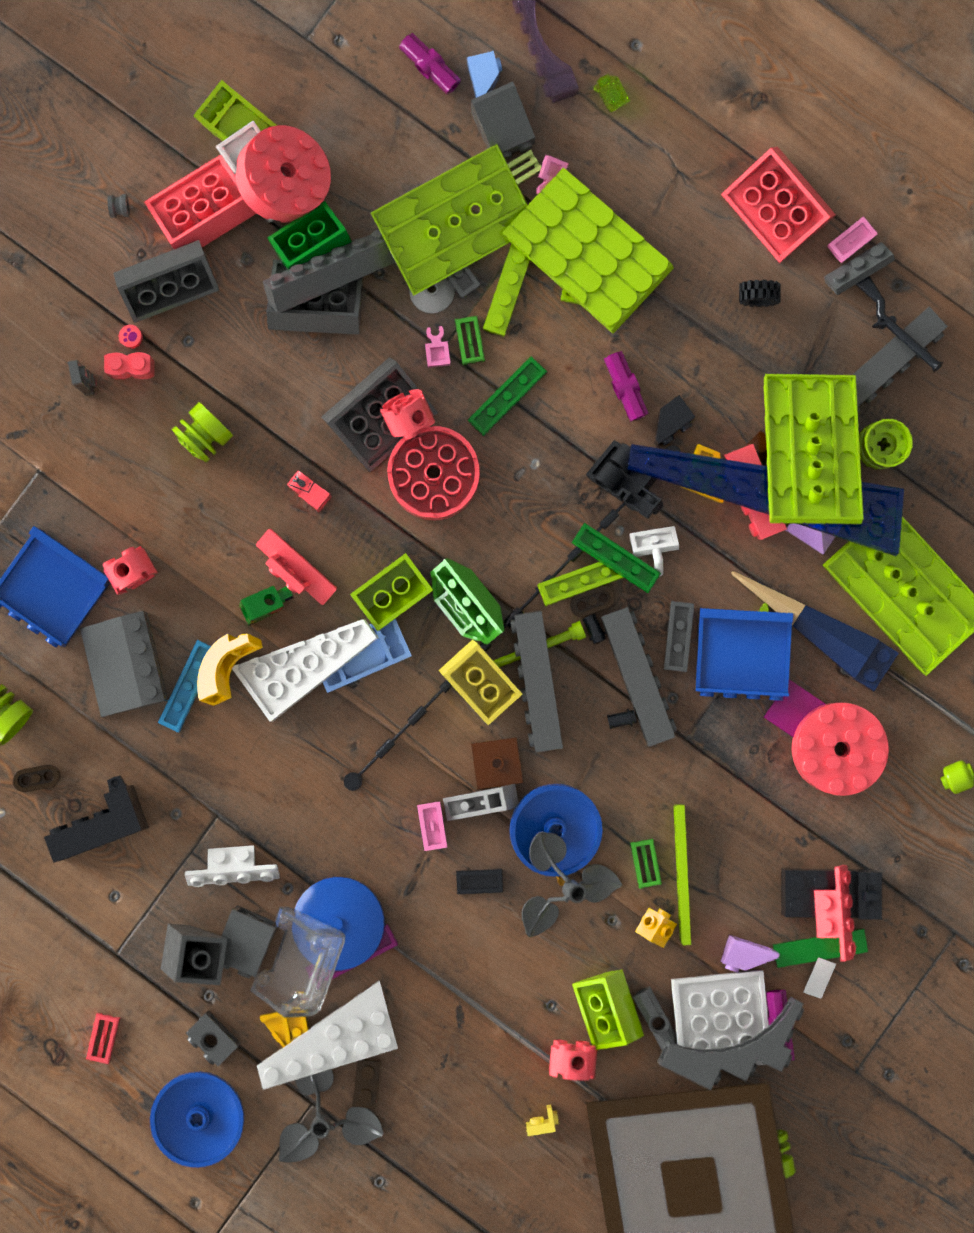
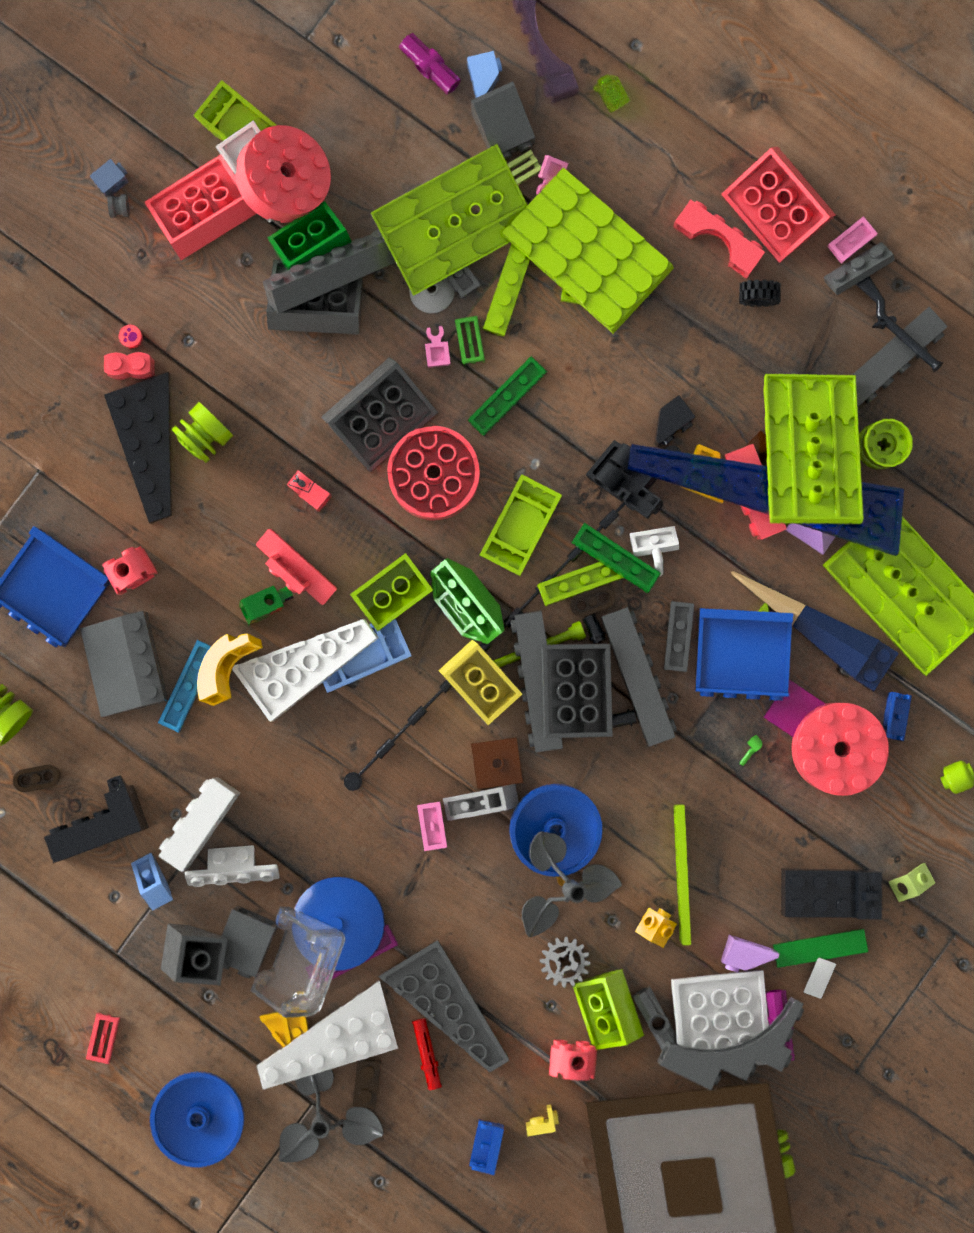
(82, 378): dark grey plate -> none
(110, 177): none -> sand blue brick
(144, 431): none -> black wing
(151, 881): none -> light blue slope
(166, 281): dark grey brick -> none
(199, 824): none -> white brick
(208, 1025): dark grey brick -> none
(407, 414): coral brick -> none
(426, 1052): none -> red pin
(440, 995): none -> dark grey wing
(479, 881): black tile -> none
(486, 1146): none -> blue hinge
(520, 525): none -> lime slope
(555, 957): none -> light grey gear
(576, 690): none -> dark grey slope
(626, 386): magenta piece -> none
(649, 883): bright green tile -> none
(697, 221): none -> coral arch
(755, 744): none -> bright green hand
(834, 913): coral bracket -> none
(896, 715): none -> blue hinge
(916, 882): none -> yellowish green bracket

